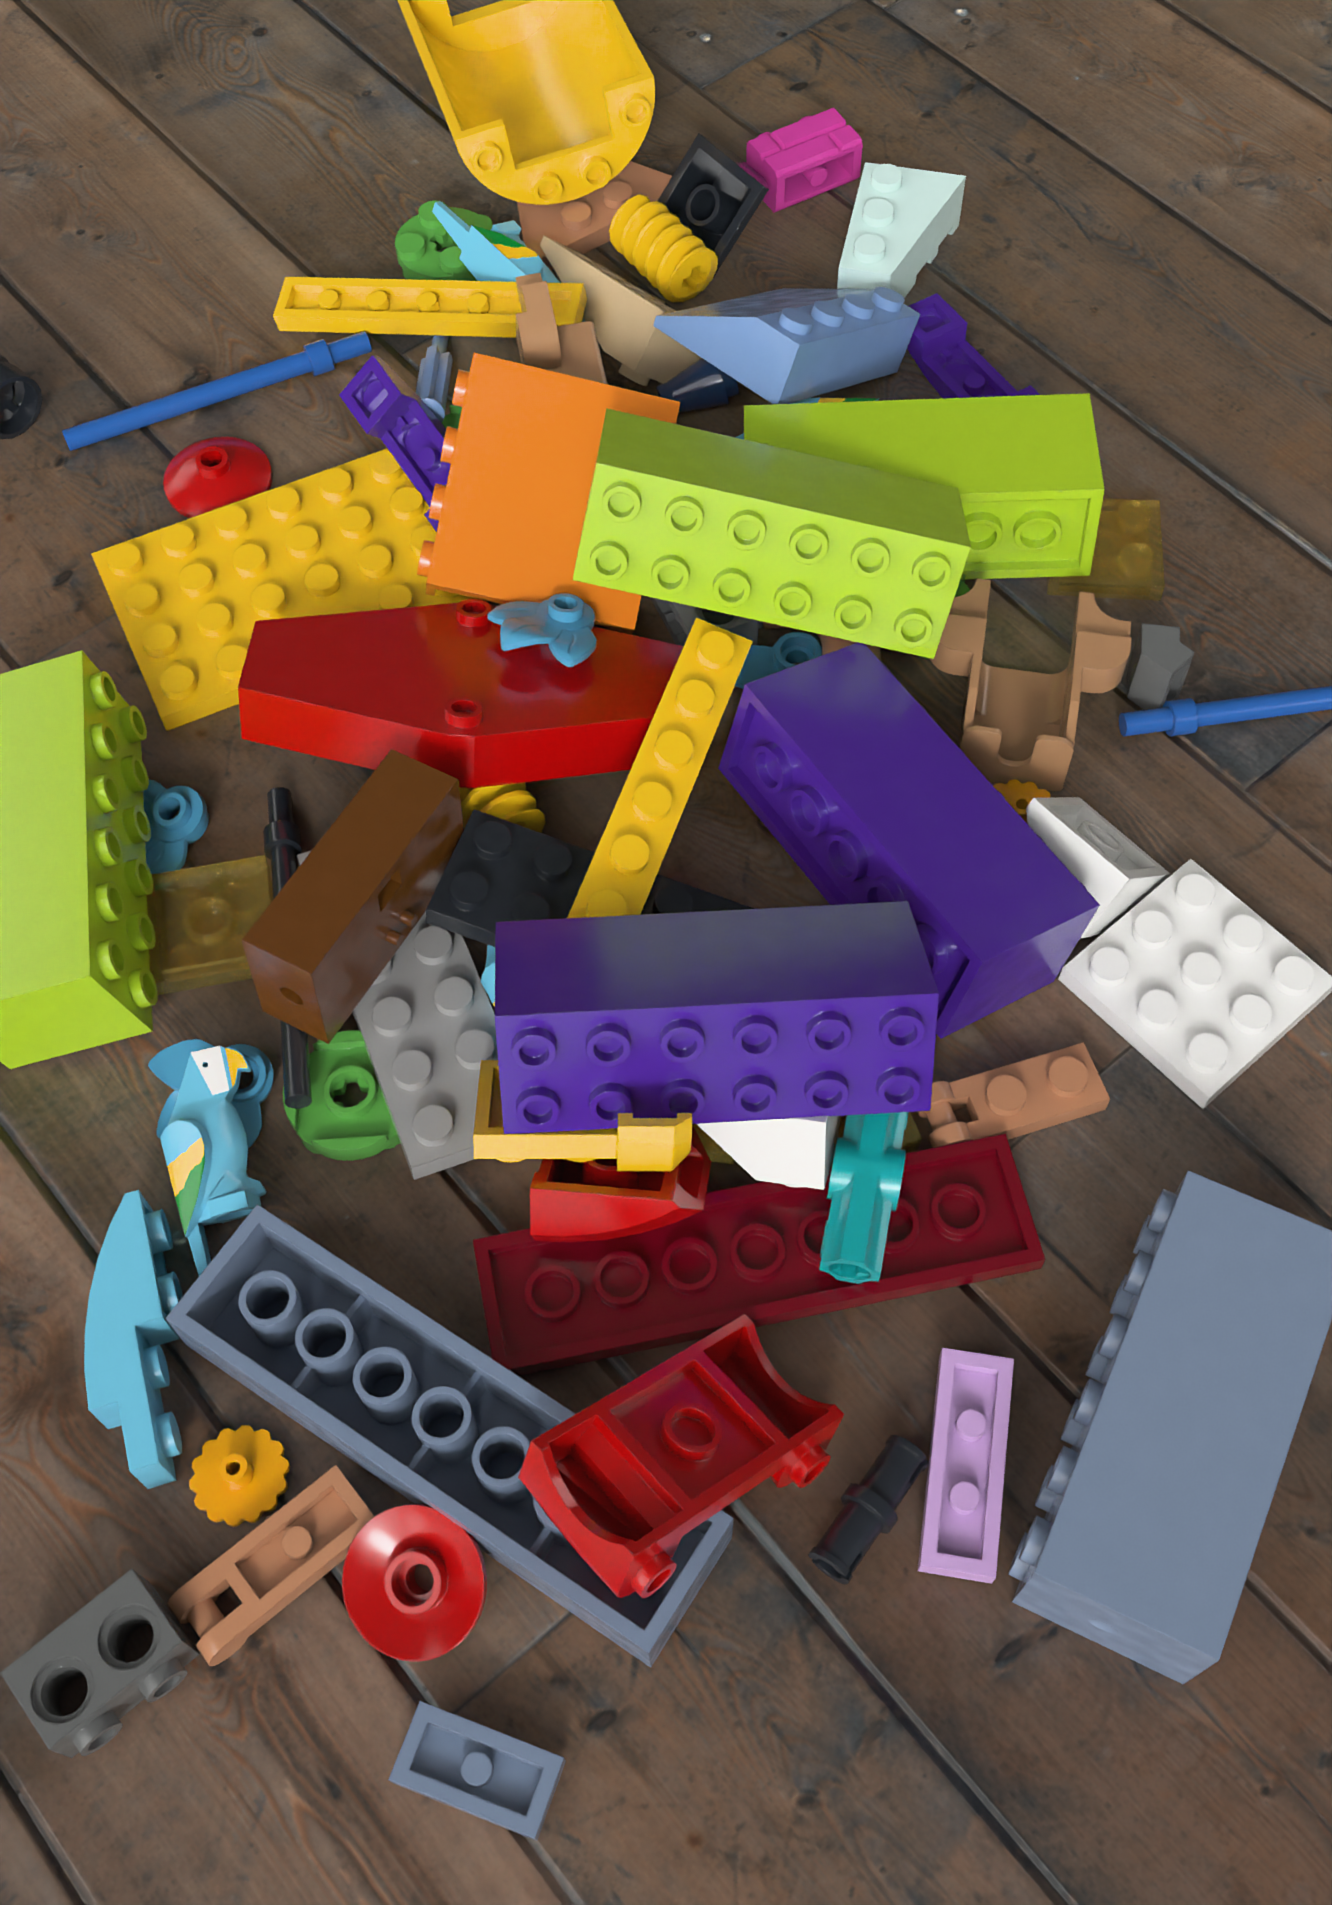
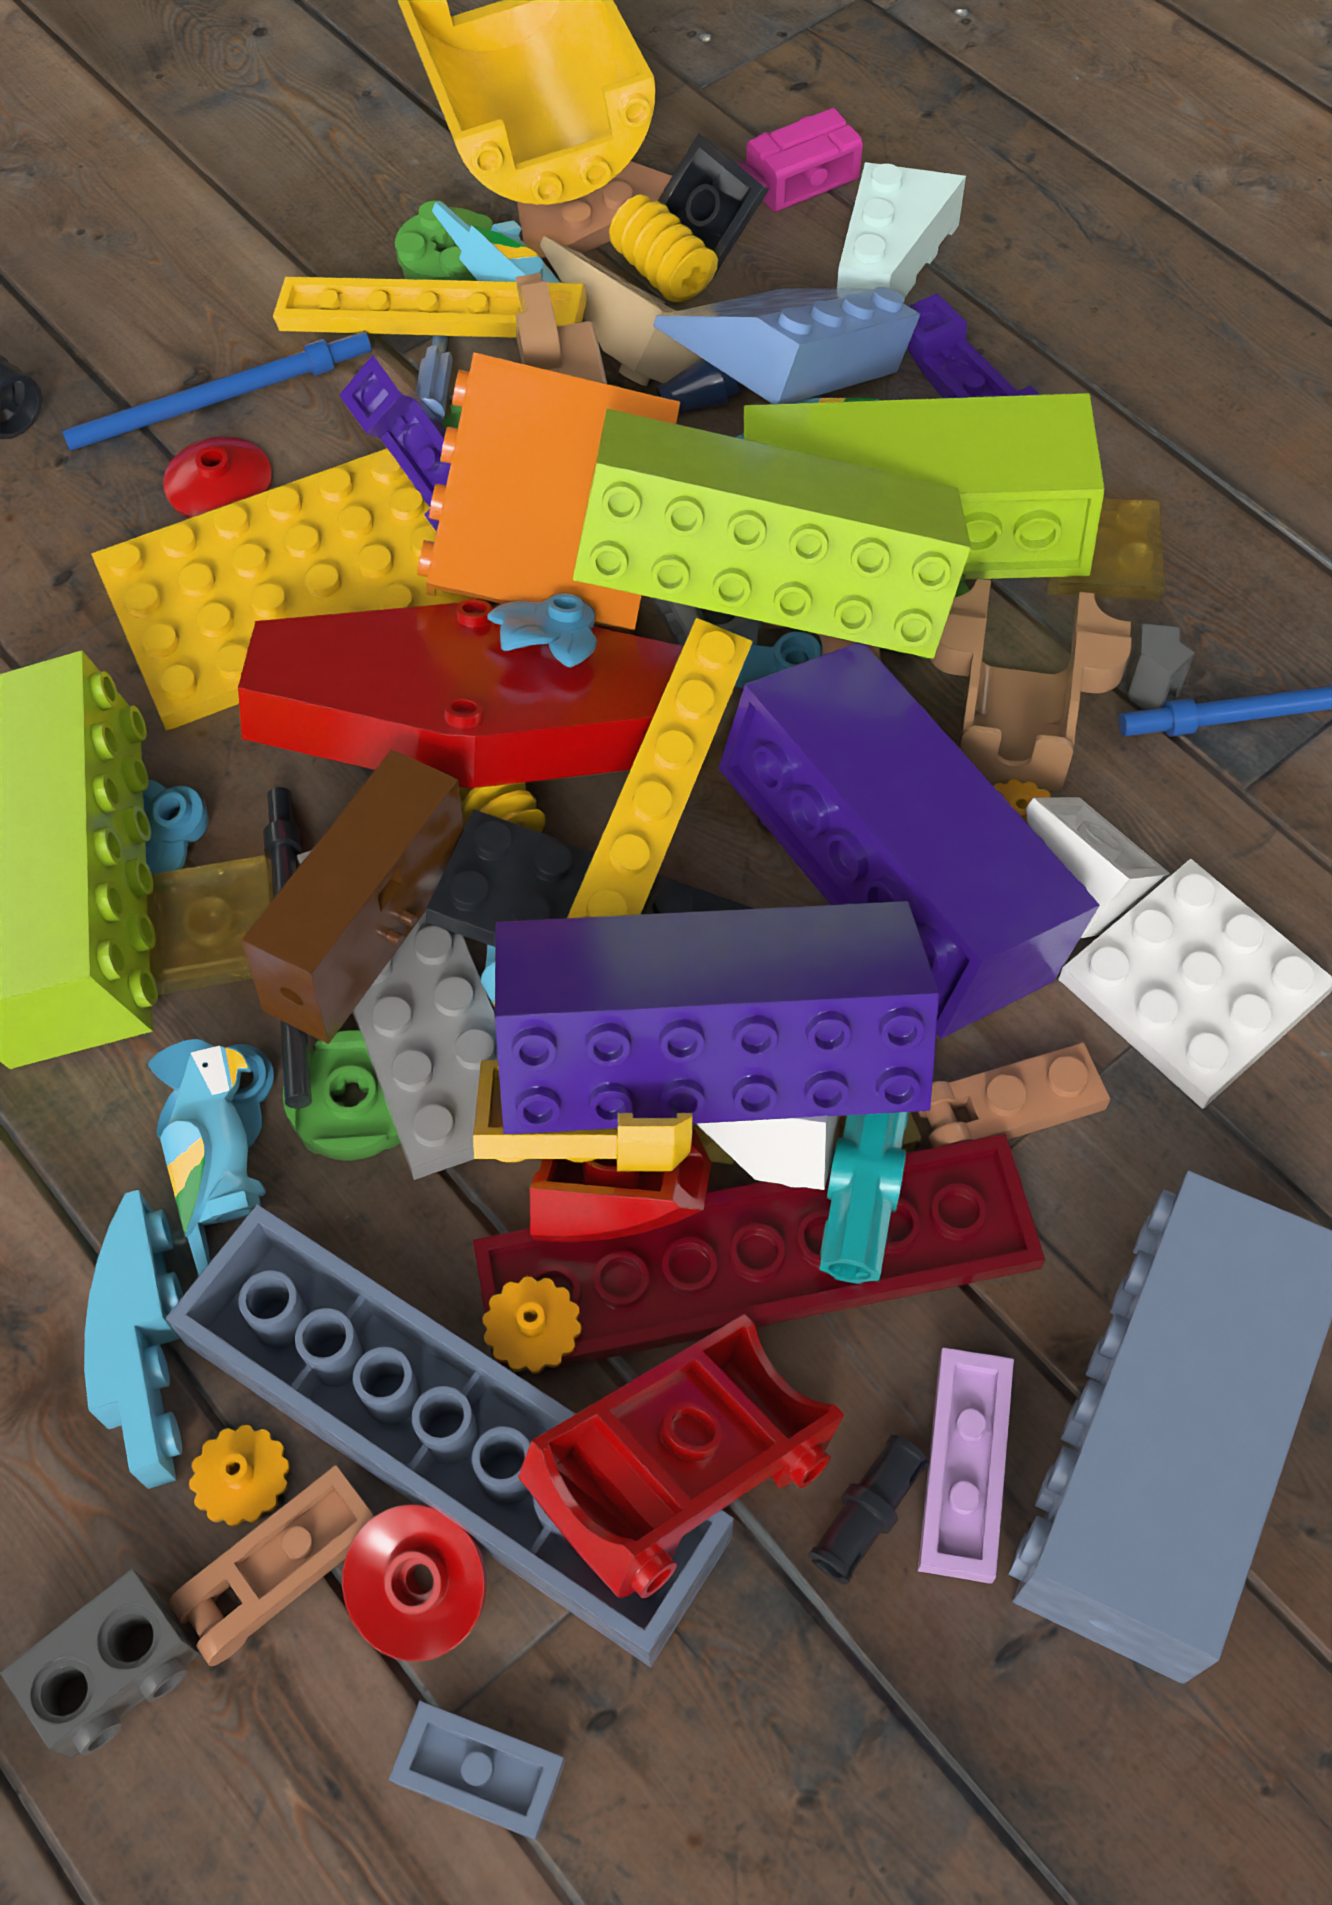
(531, 1325): none -> light orange piece

